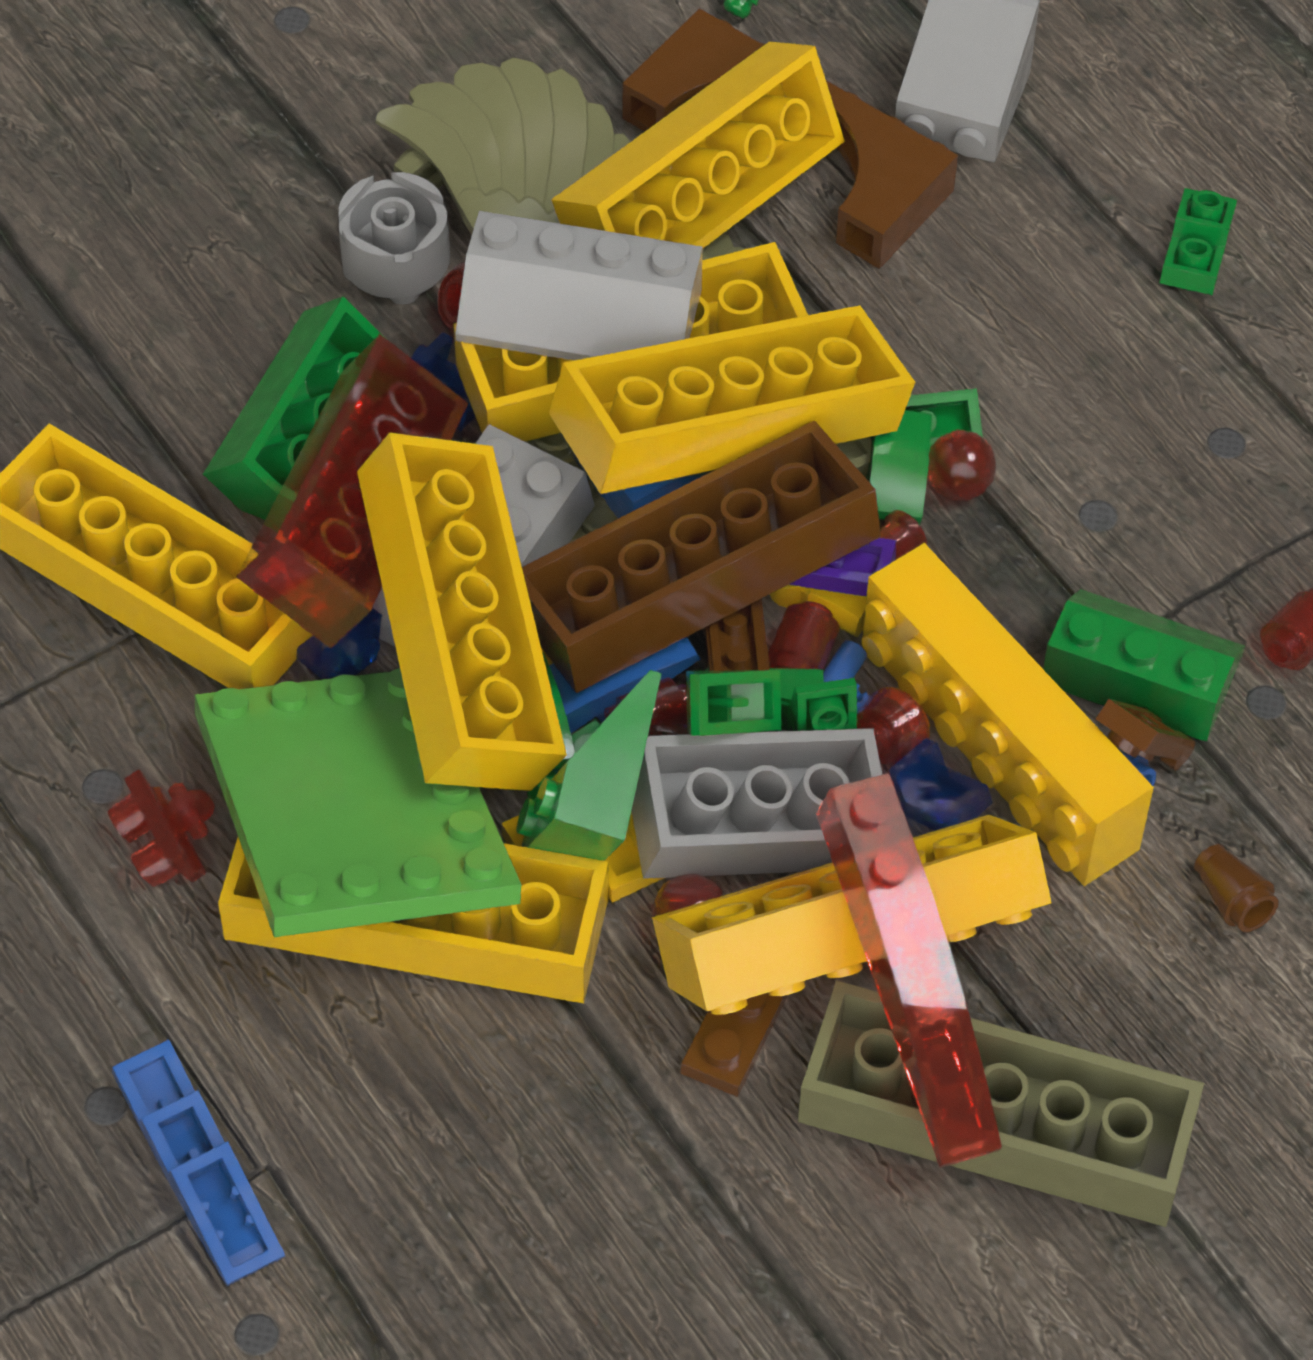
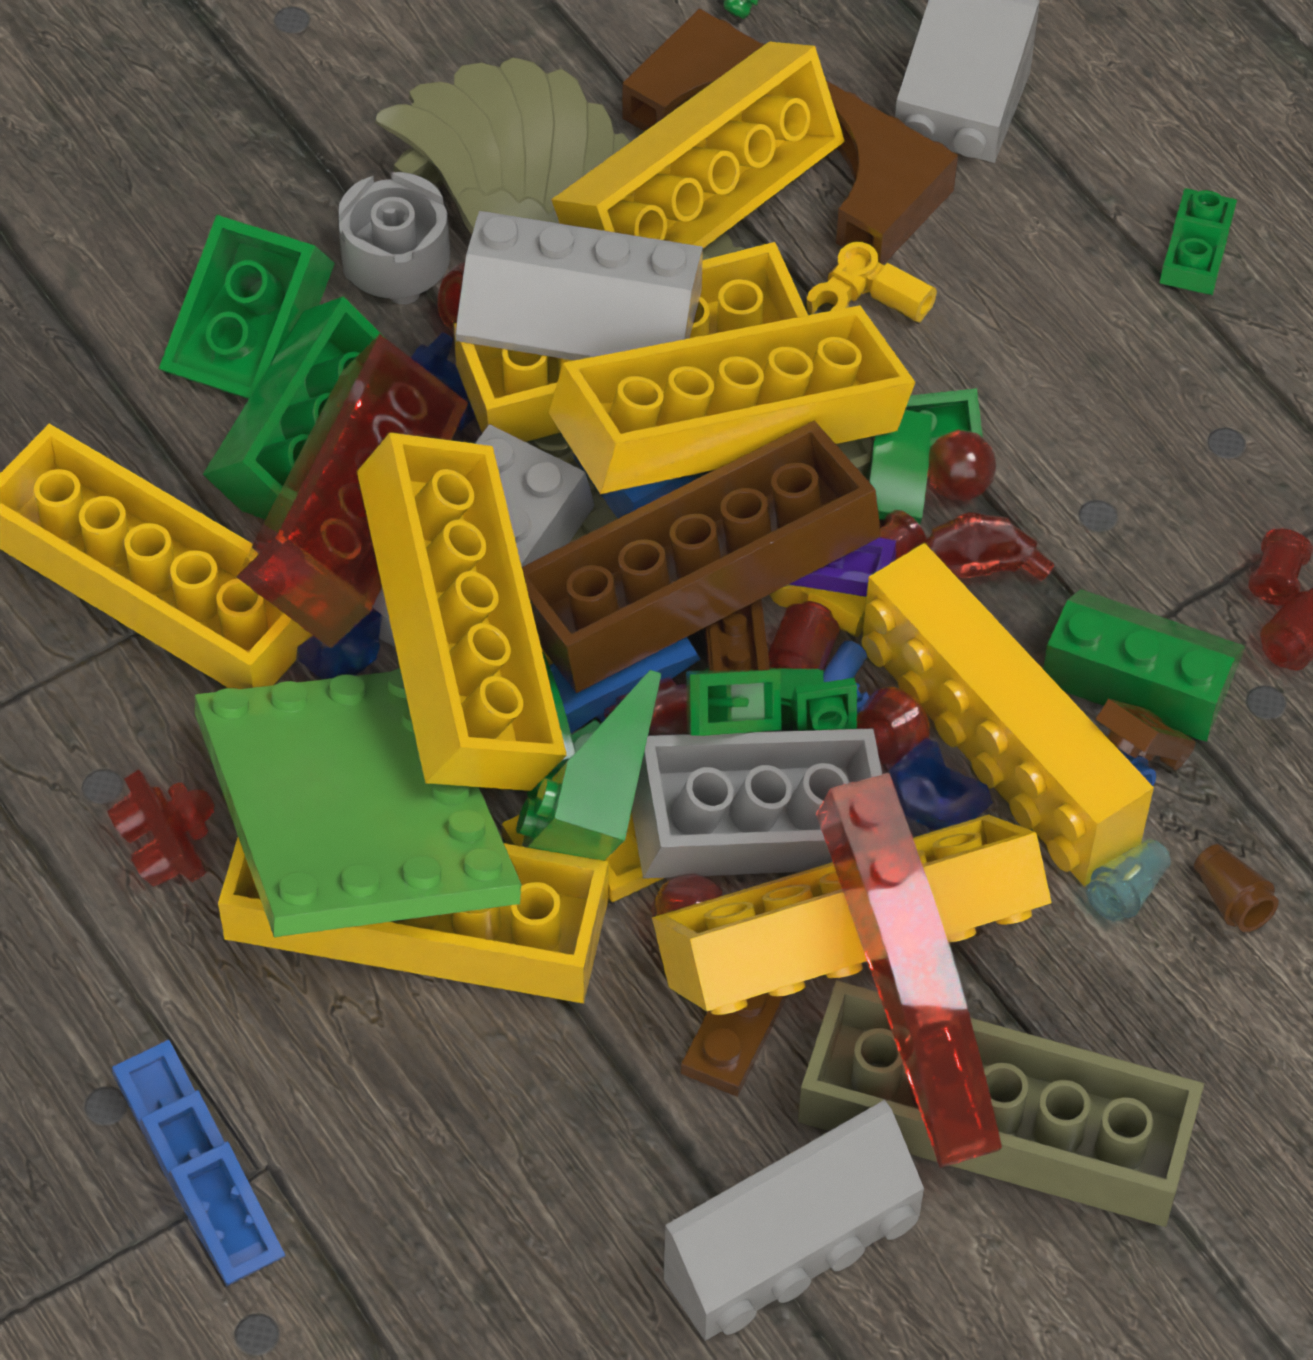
(243, 305): none -> green slope
(792, 1222): none -> light grey slope
(862, 273): none -> yellow bar
(986, 544): none -> clear red piece
(1127, 881): none -> clear light blue cone
(1280, 566): none -> clear red bush

